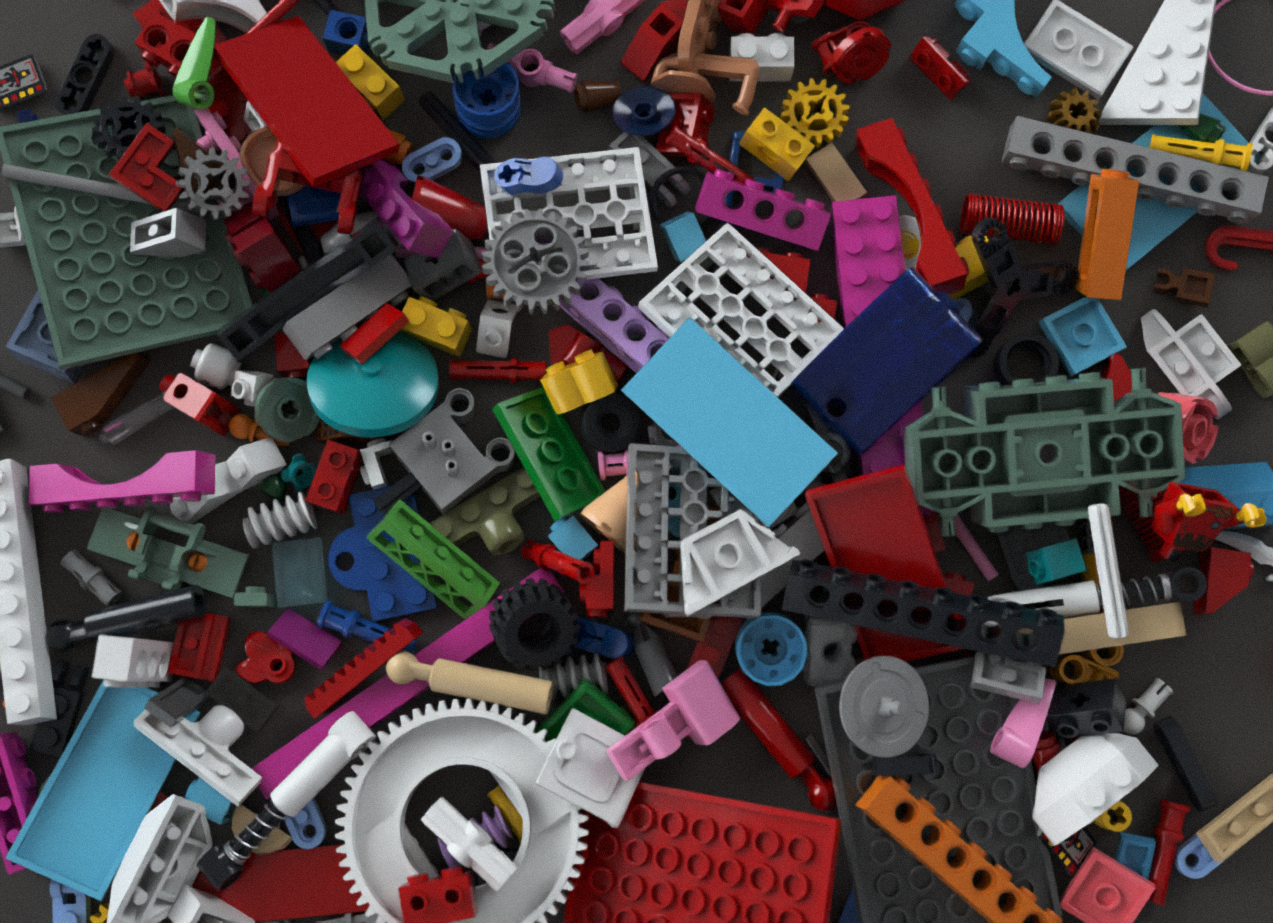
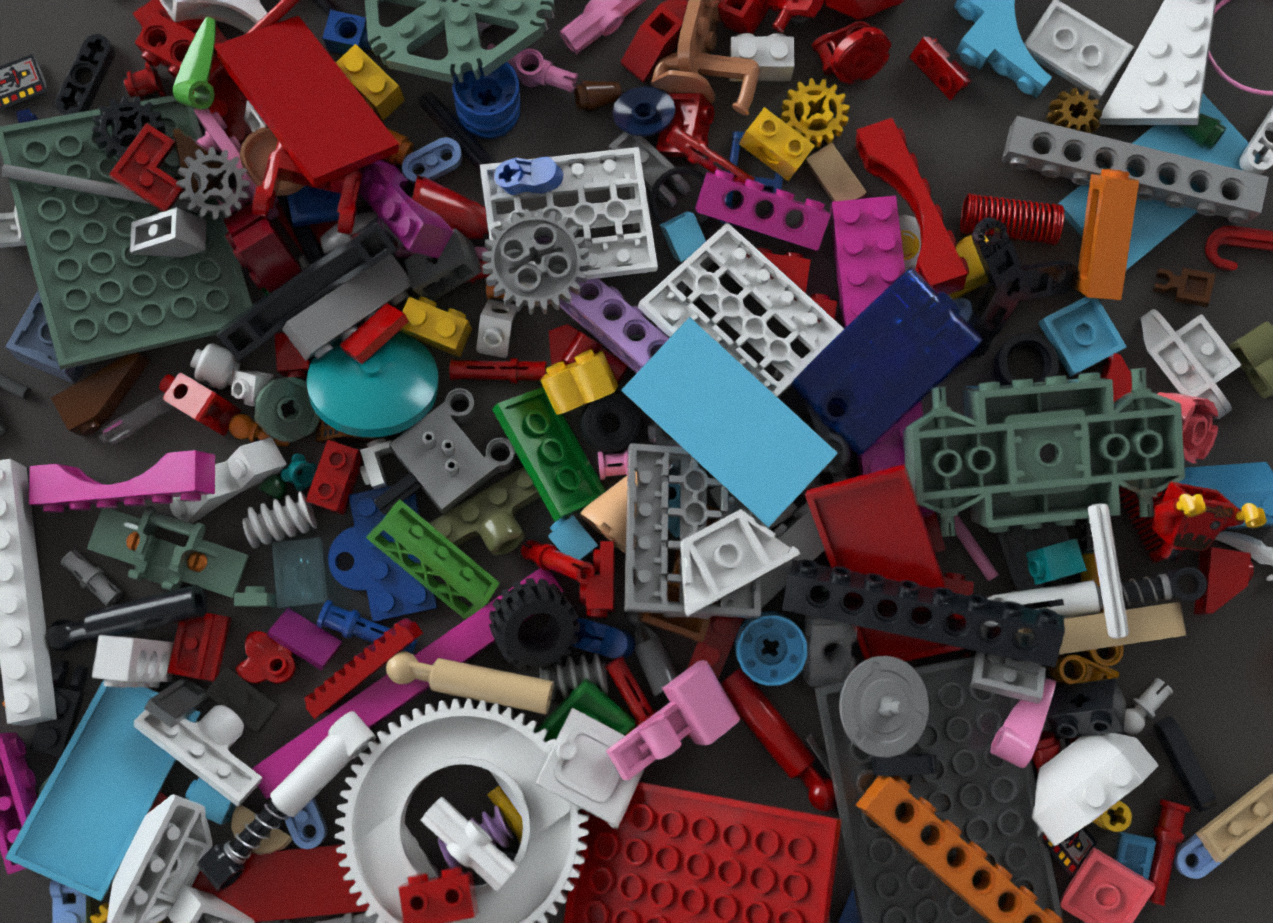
(1217, 153): yellow pin -> none

